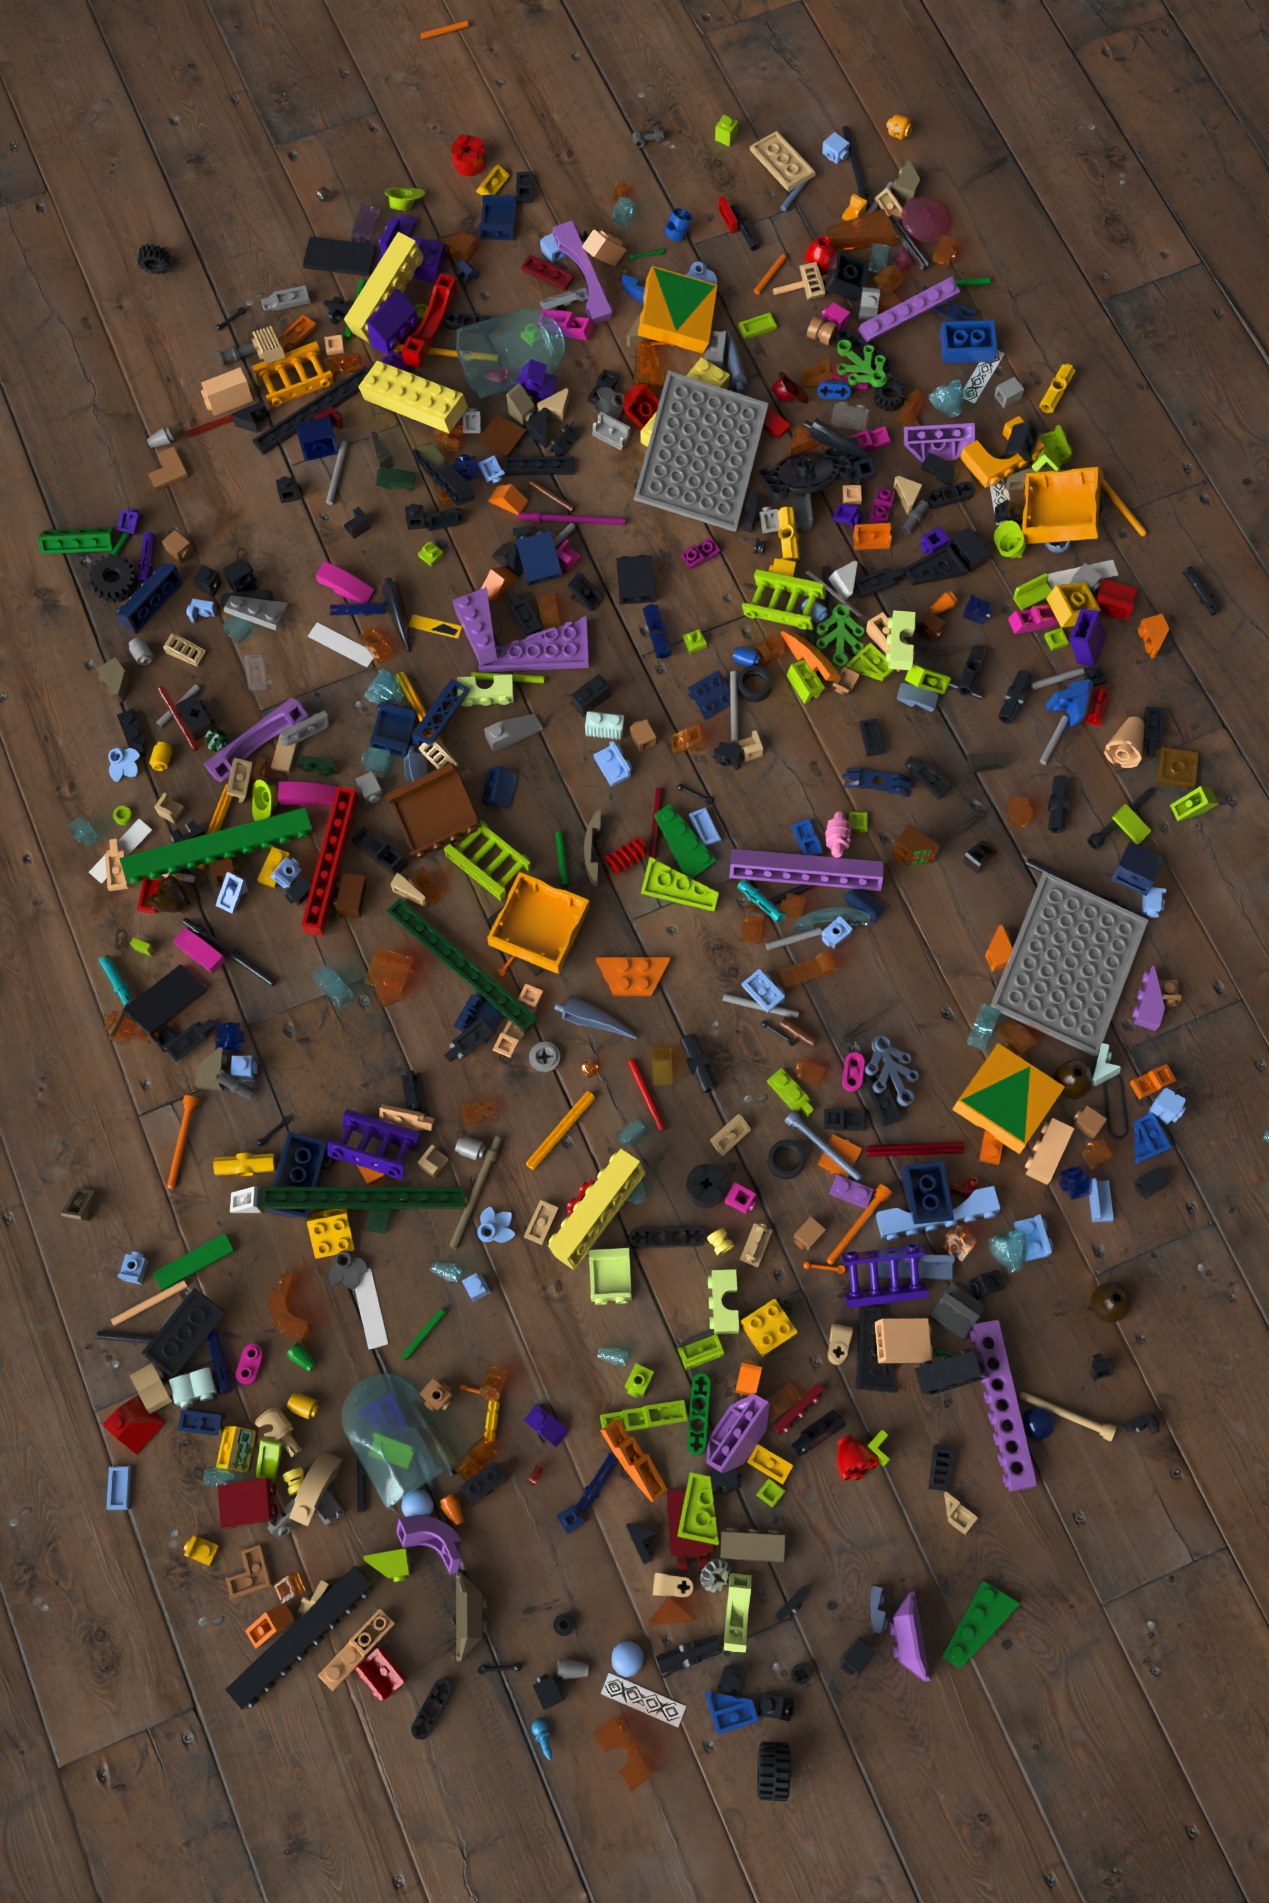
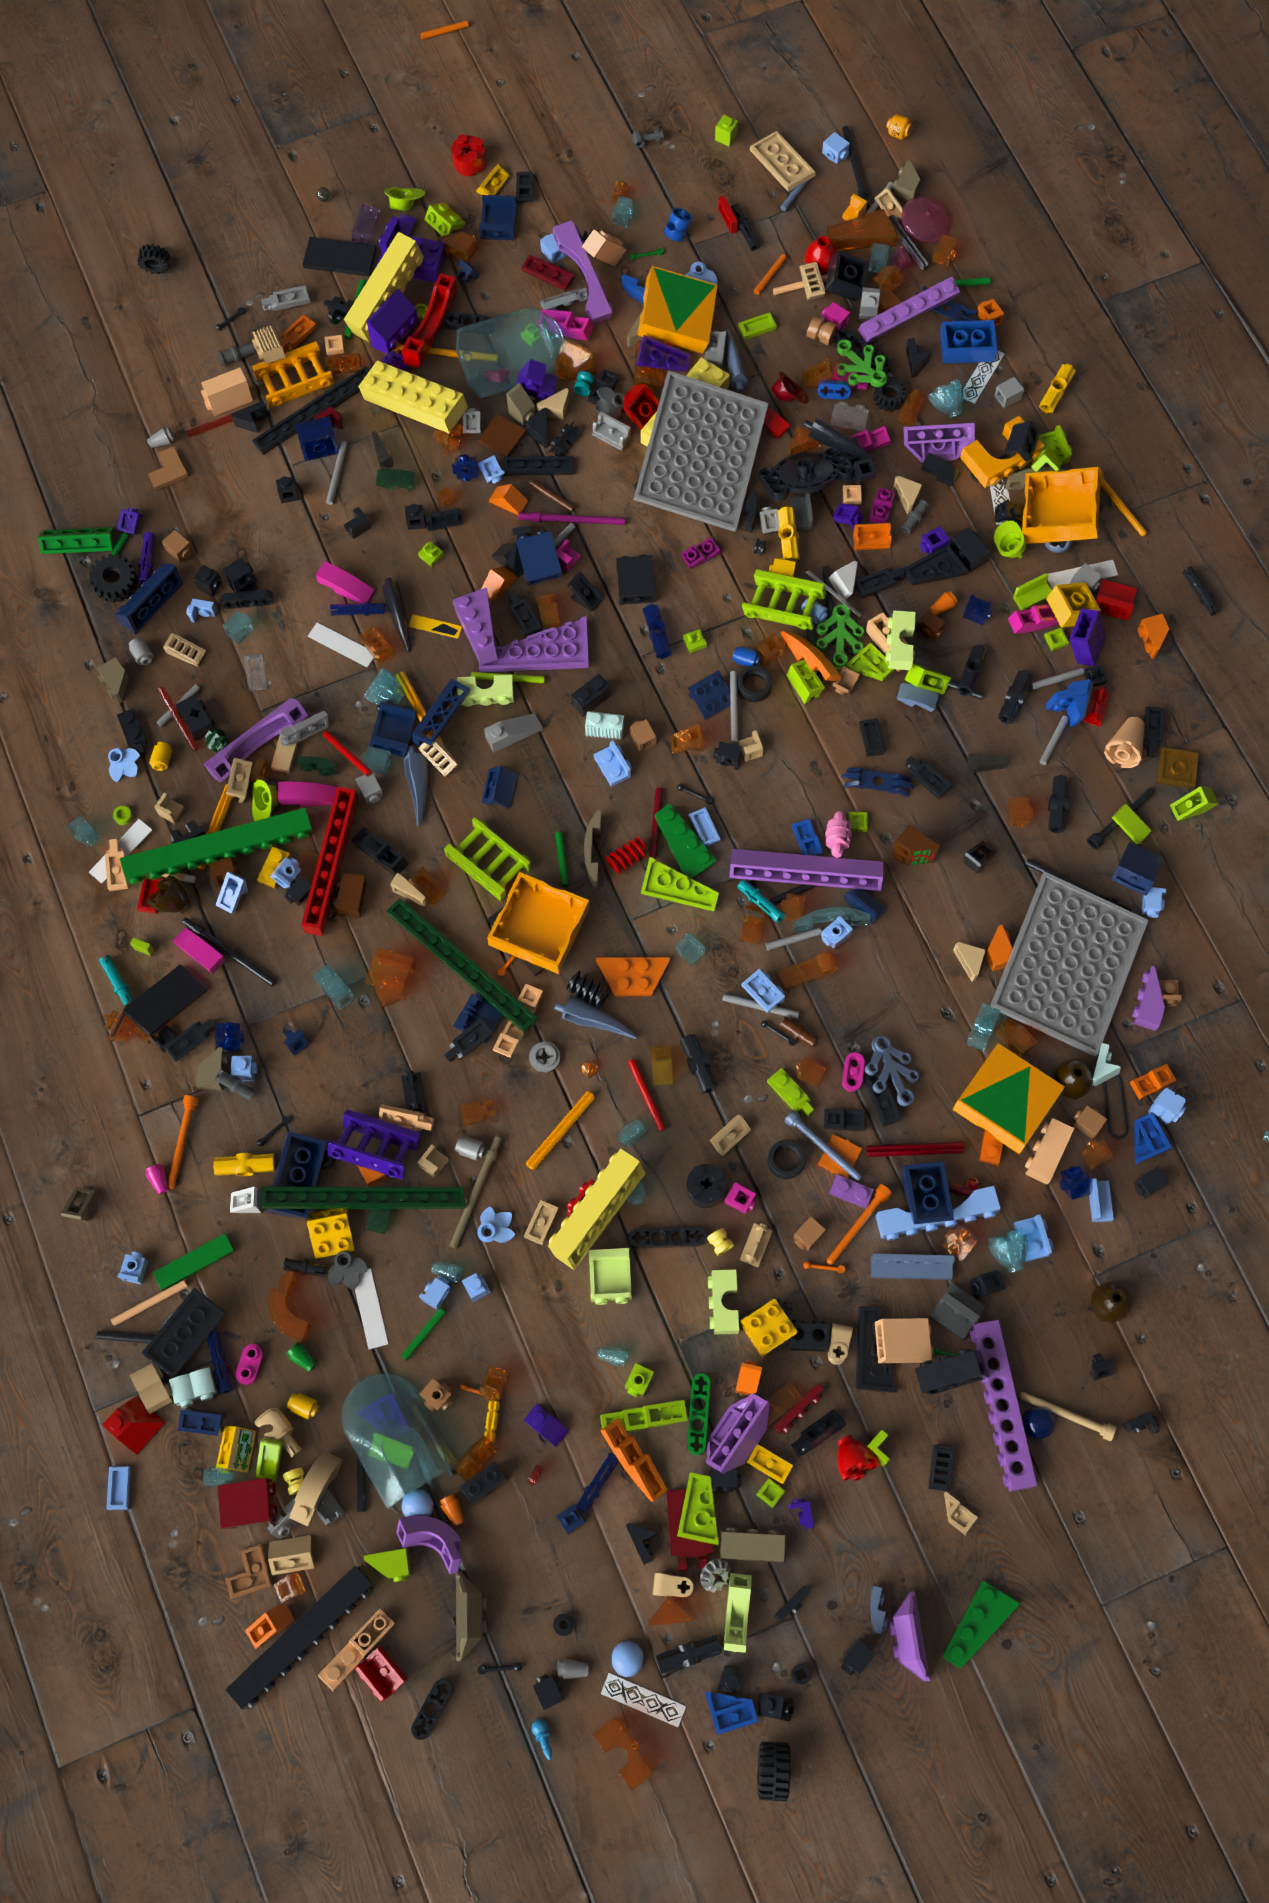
(157, 1177): none -> dark pink cone
(201, 1550): yellow bracket -> none
(256, 610): light grey wing -> none
(290, 1555): none -> tan panel
(295, 1041): none -> dark blue tile
(304, 1267): none -> black pin
(321, 1590): tan slope -> none
(347, 753): none -> red bar
(434, 810): reddish brown panel -> none
(436, 1292): none -> light blue brick
(443, 219): none -> lime bracket
(444, 474): black beam -> none
(573, 359): none -> clear orange slope
(583, 384): none -> teal wheel
(588, 990): none -> black piece
(662, 356): none -> dark purple wing
(690, 949): none -> clear light blue panel
(701, 1352): lime hinge -> none
(805, 1515): none -> dark purple bracket
(808, 1342): none -> black brick
(895, 1291): dark purple fence -> none
(916, 359): none -> black slope
(955, 489): black beam -> none
(970, 958): none -> tan slope
(990, 311): none -> orange brick

